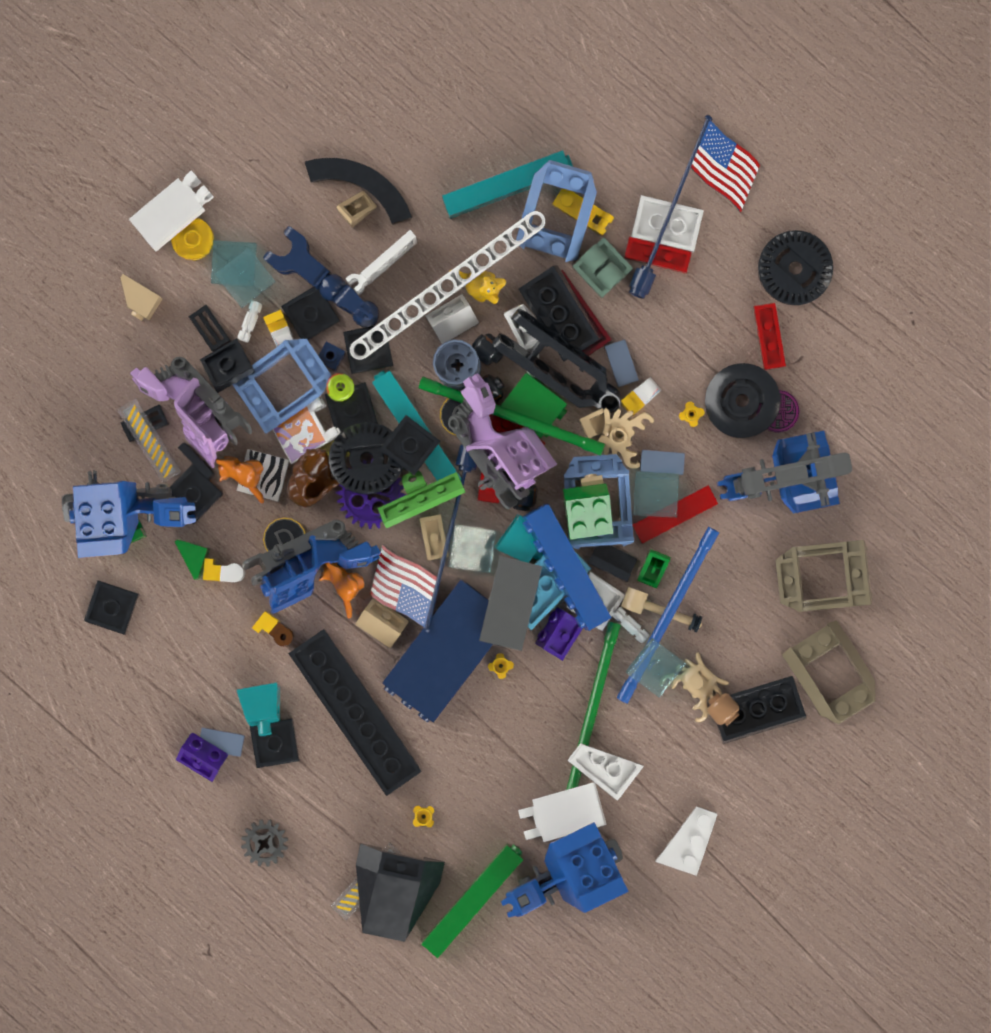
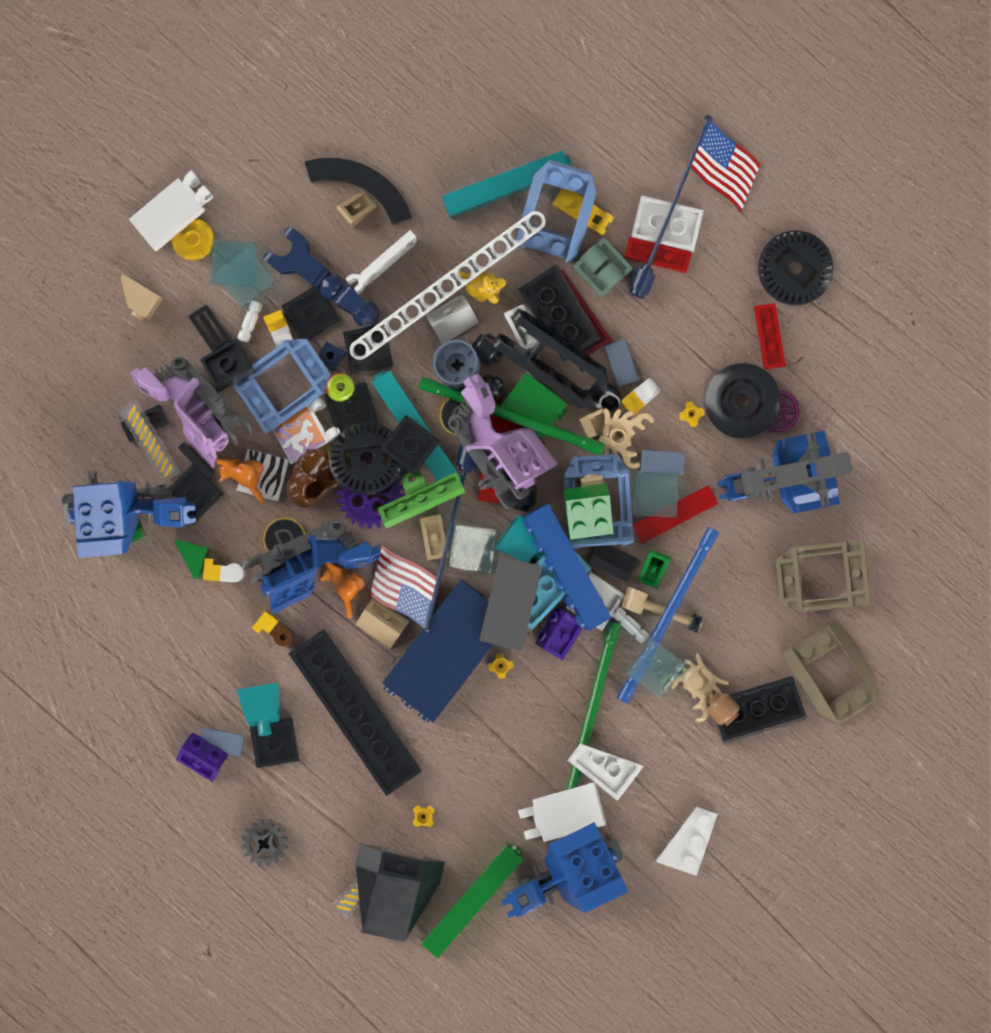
(111, 607): black tile -> none

